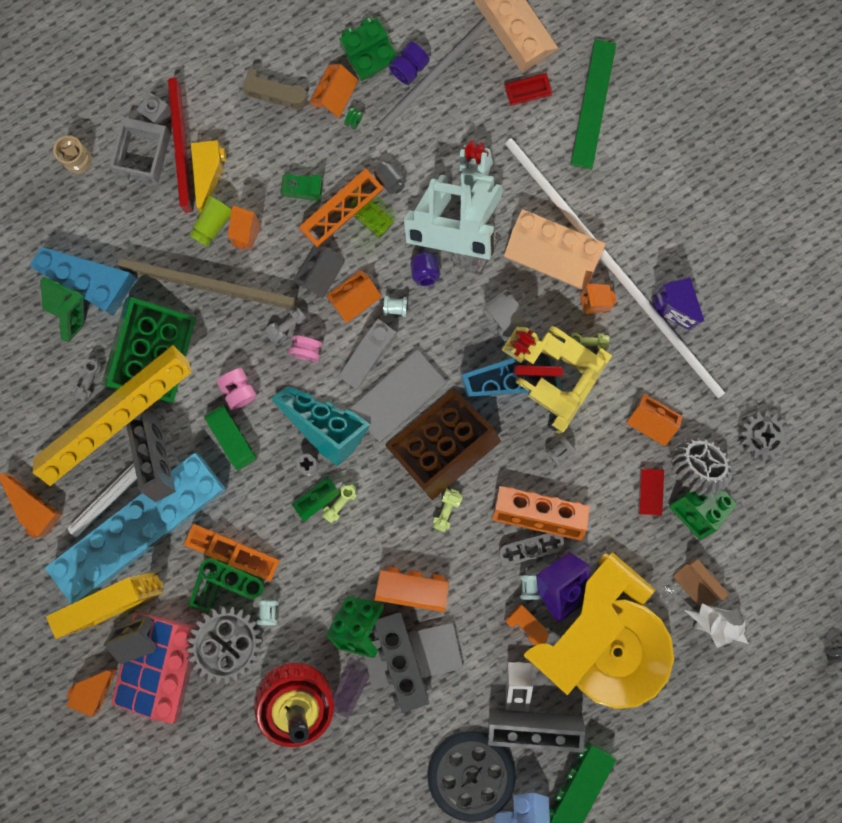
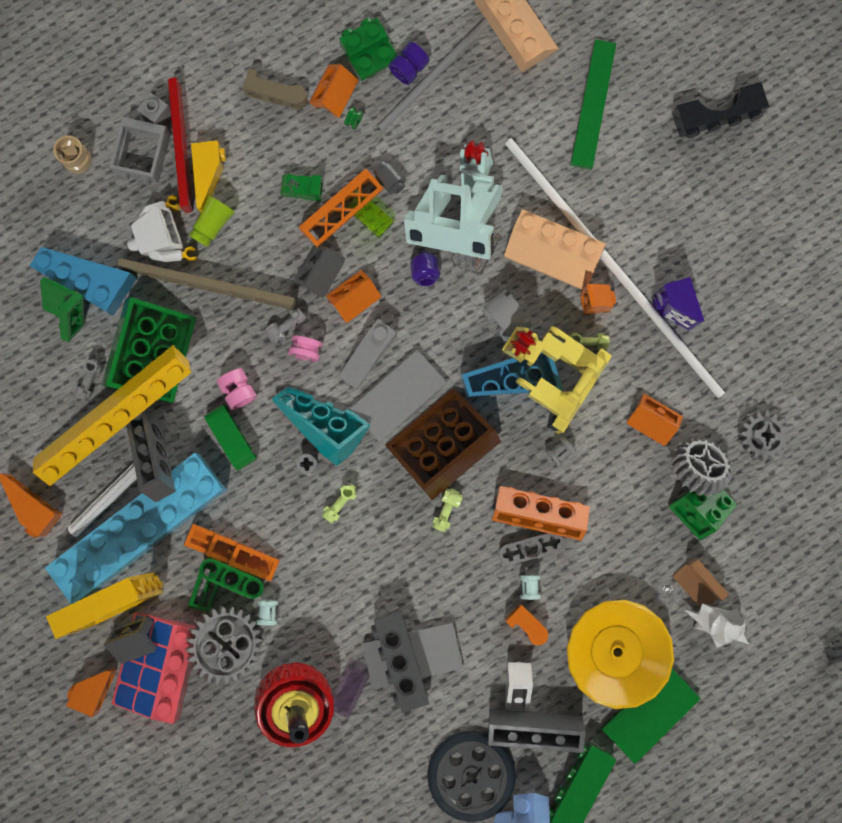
(157, 233): none -> white torso
(243, 228): orange slope -> none
(315, 498): green plate -> none
(354, 624): green bracket -> none
(395, 306): light aqua bush -> none
(412, 589): orange slope -> none
(528, 89): red tile -> none
(548, 371): red tile -> none
(563, 585): dark purple slope -> none
(594, 628): yellow door -> none
(641, 727): none -> green tile
(651, 492): red tile -> none
(693, 117): none -> black arch

